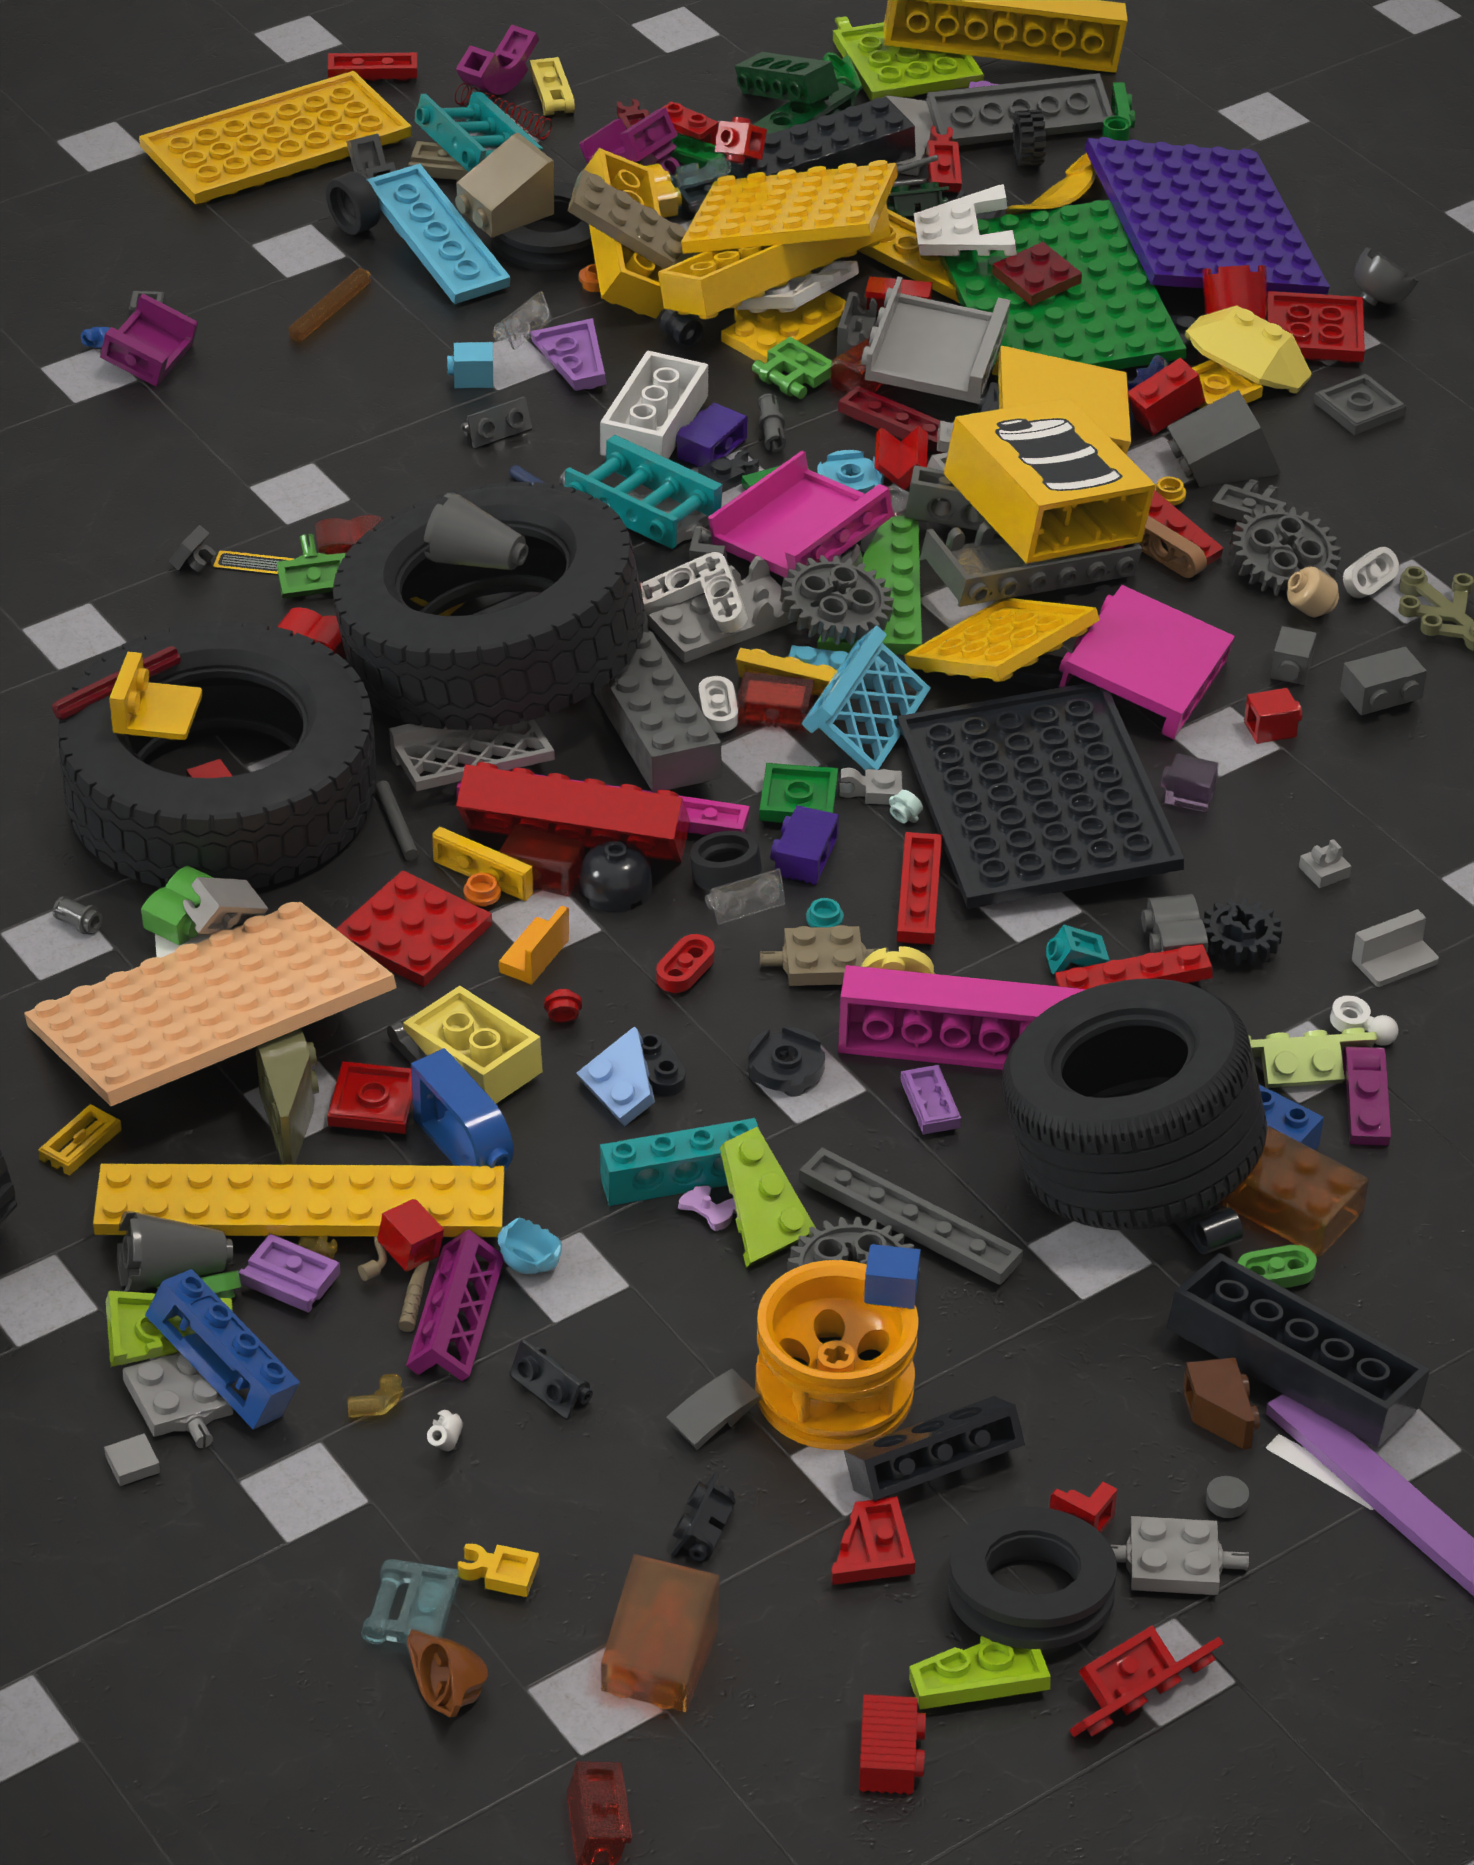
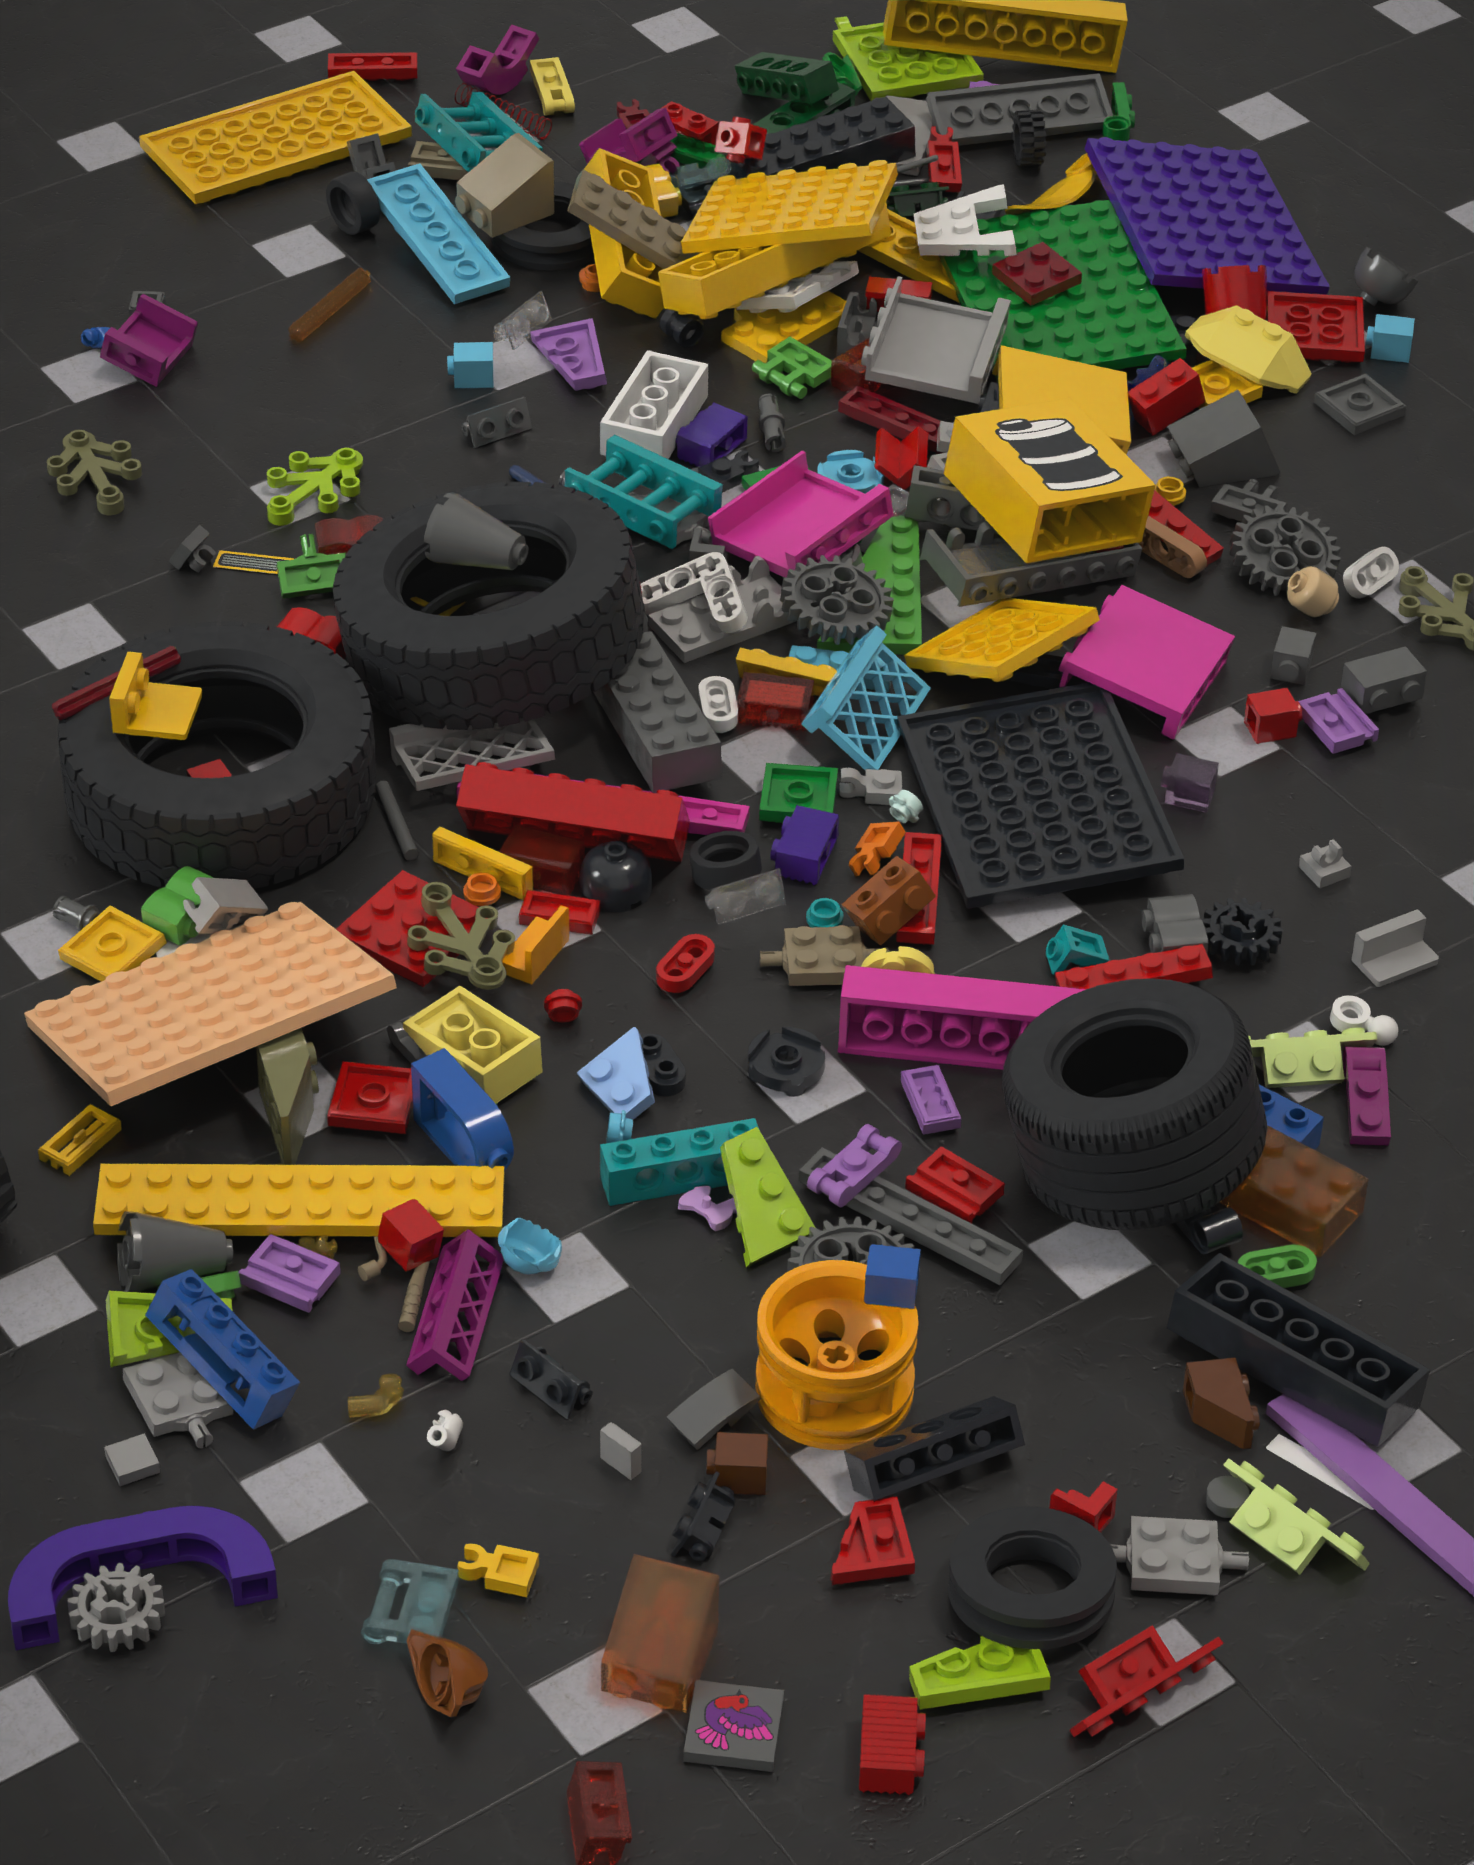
(81, 446): none -> olive plant
(111, 944): none -> yellow plate
(116, 1607): none -> light grey gear
(139, 1540): none -> dark purple arch
(342, 463): none -> lime plant
(482, 970): none -> olive plant
(582, 911): none -> red tile
(619, 1127): none -> medium azure plate
(620, 1450): none -> light grey tile
(734, 1726): none -> dark grey tile
(740, 1461): none -> reddish brown brick
(854, 1166): none -> medium lavender plate
(876, 843): none -> orange plate
(888, 900): none -> dark orange brick
(955, 1185): none -> red plate
(1284, 1529): none -> yellowish green bracket
(1338, 721): none -> medium lavender plate
(1391, 338): none -> medium azure brick

